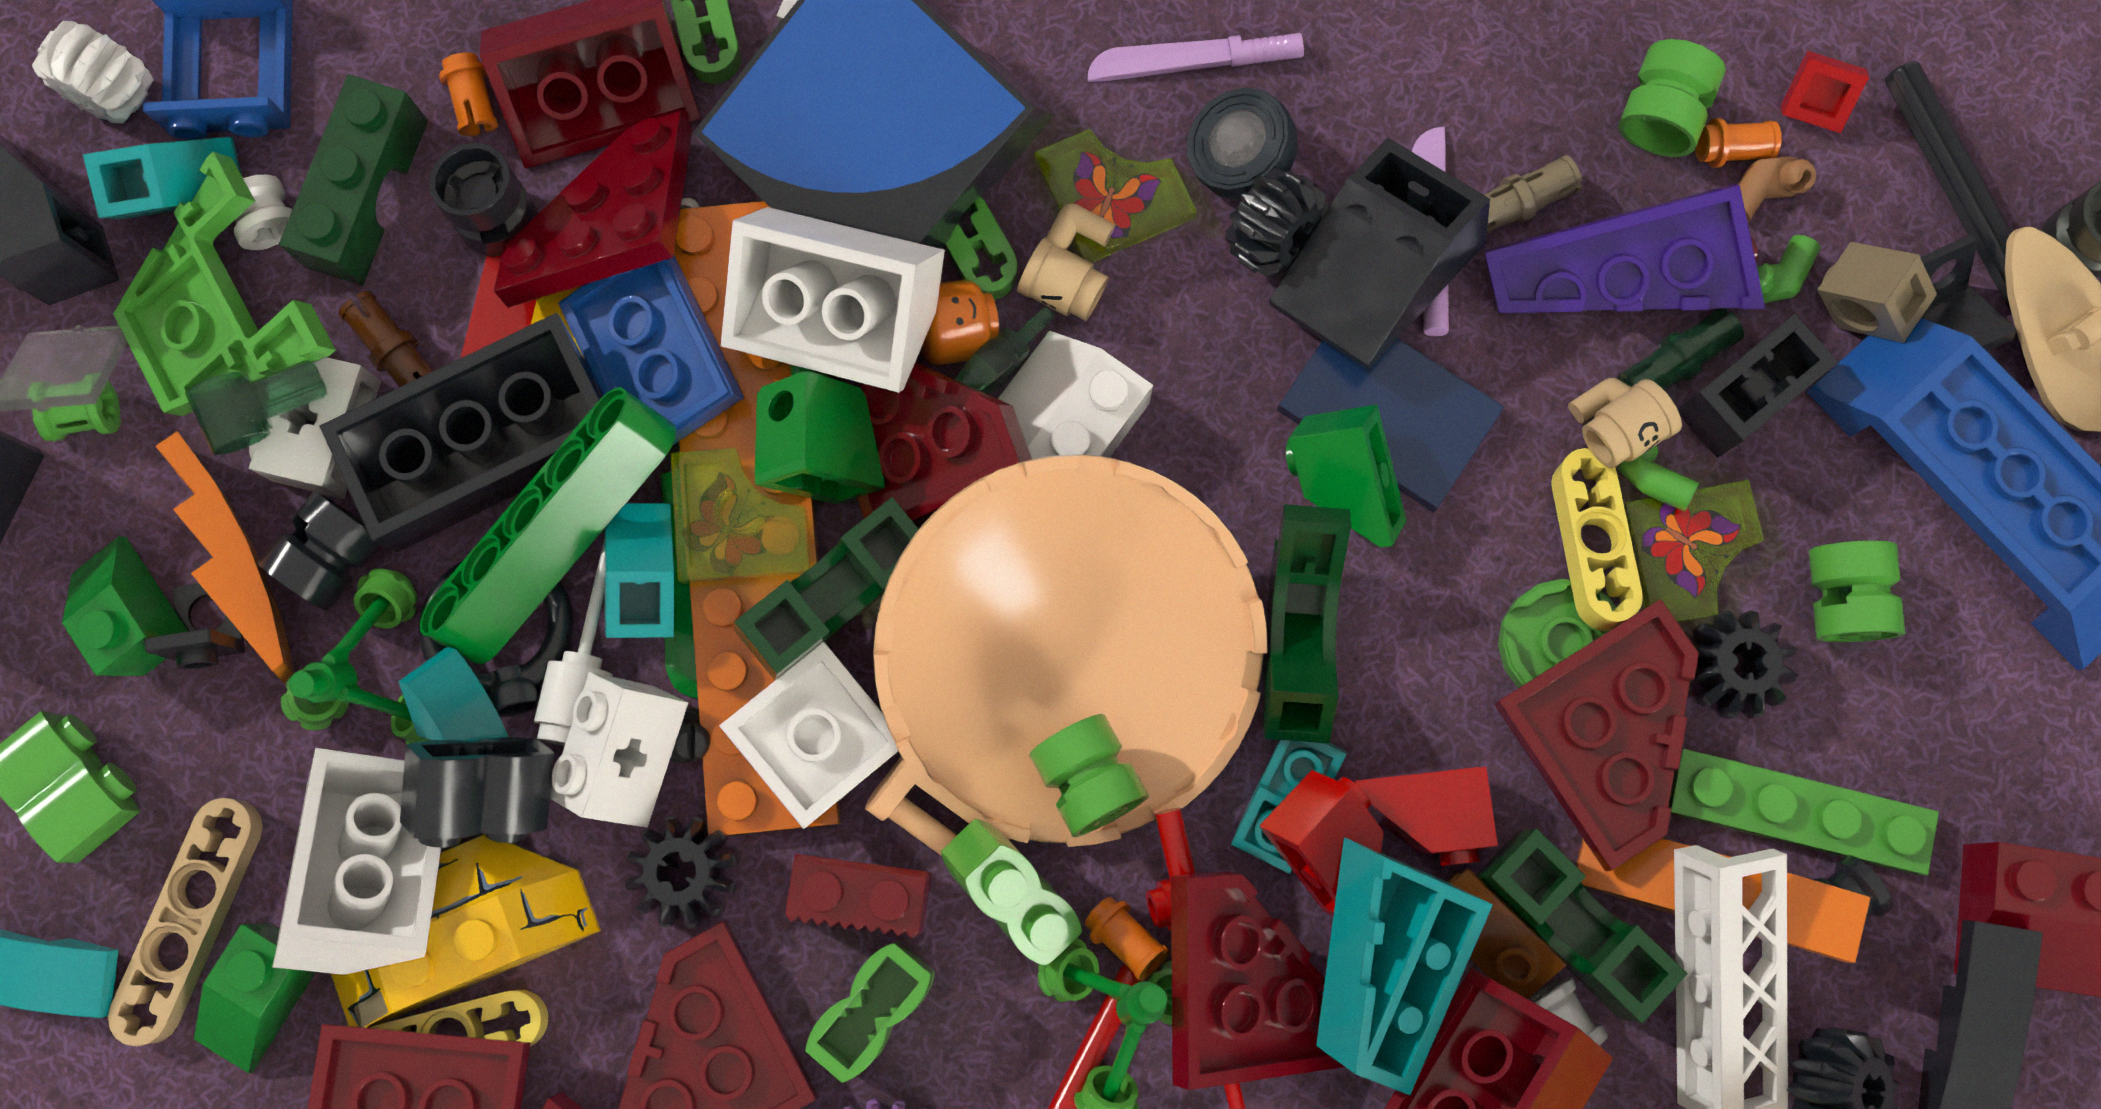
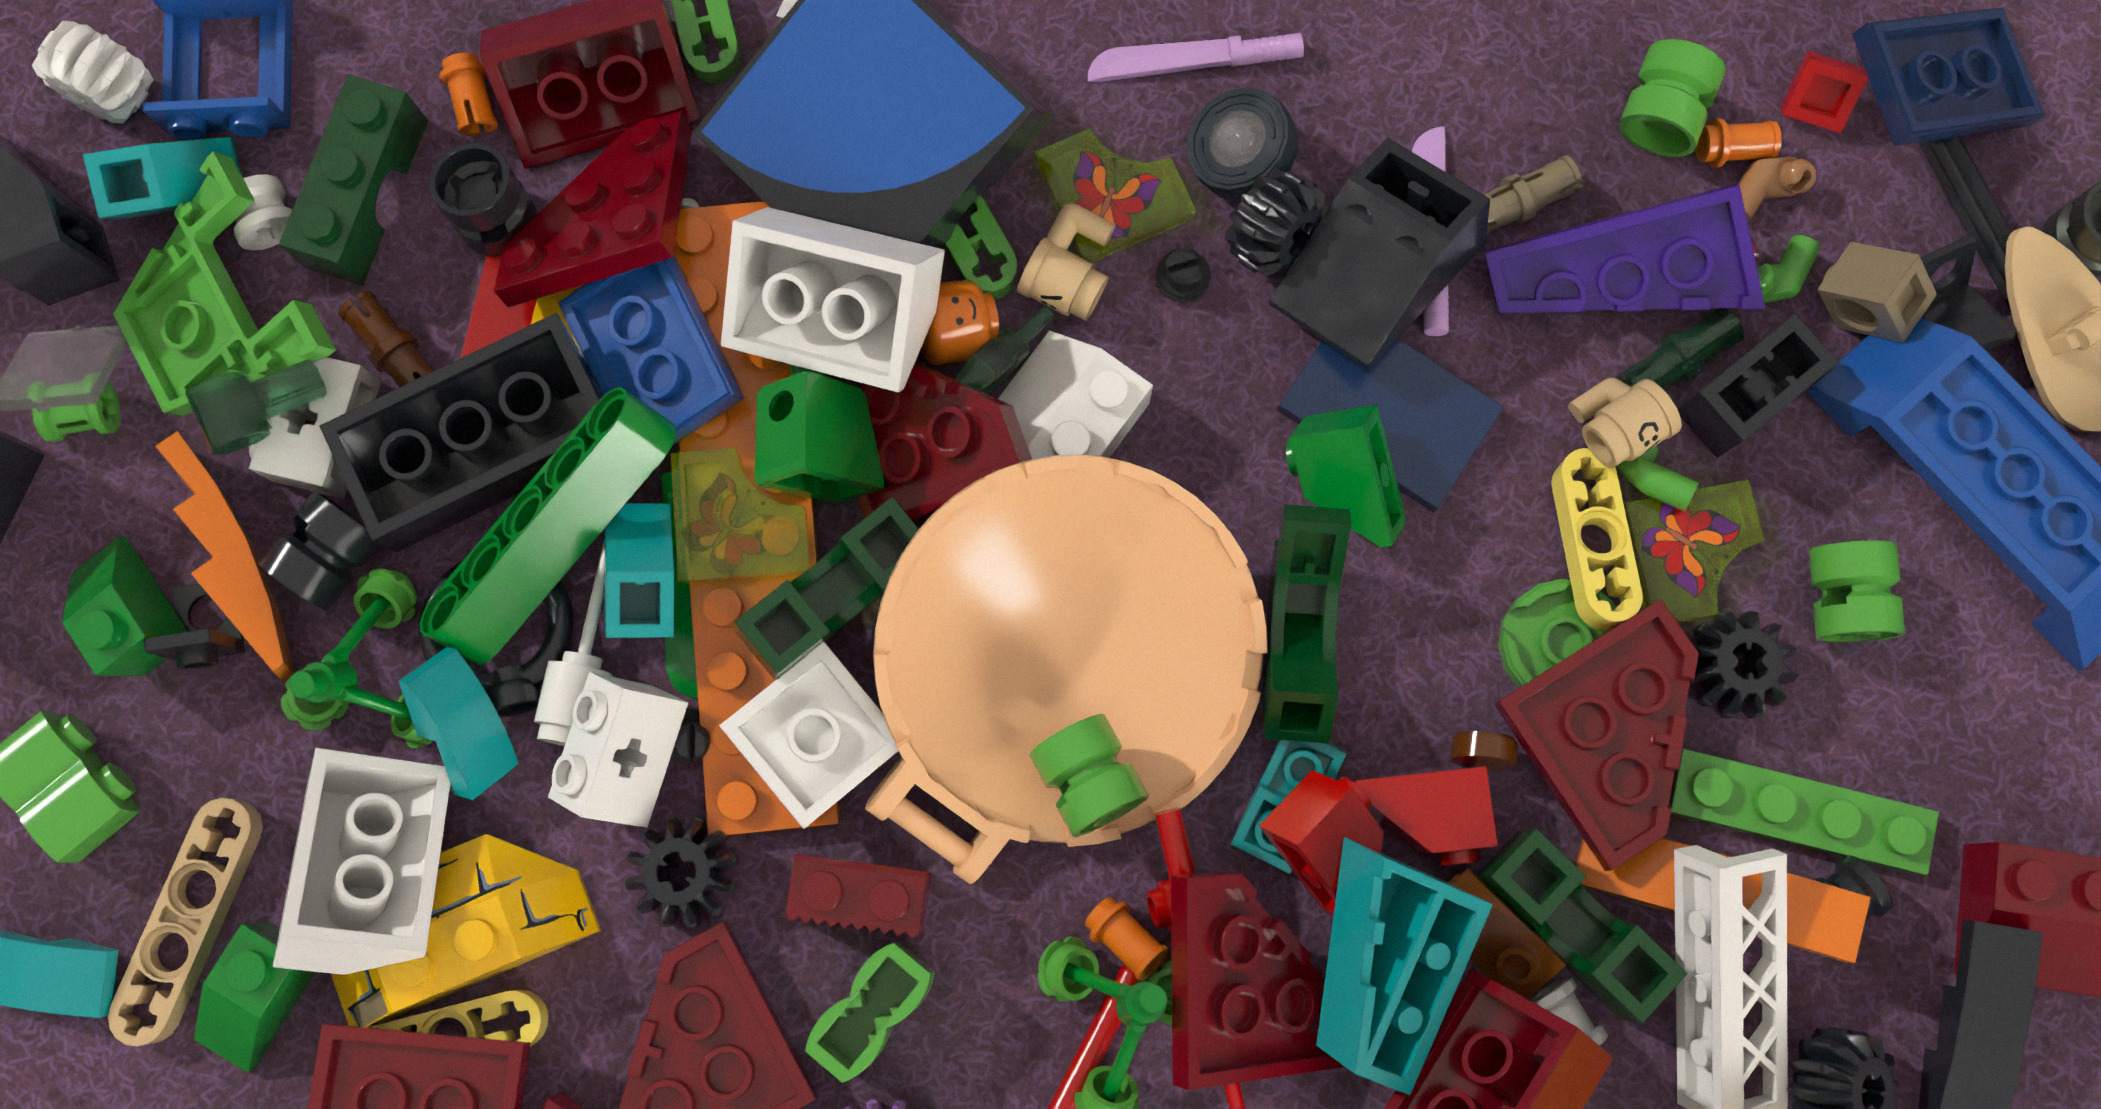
(475, 789): black brick -> none
(1011, 892): brick -> none
(1183, 275): none -> black piece
(1484, 749): none -> reddish brown tile
(1948, 75): none -> dark blue tile

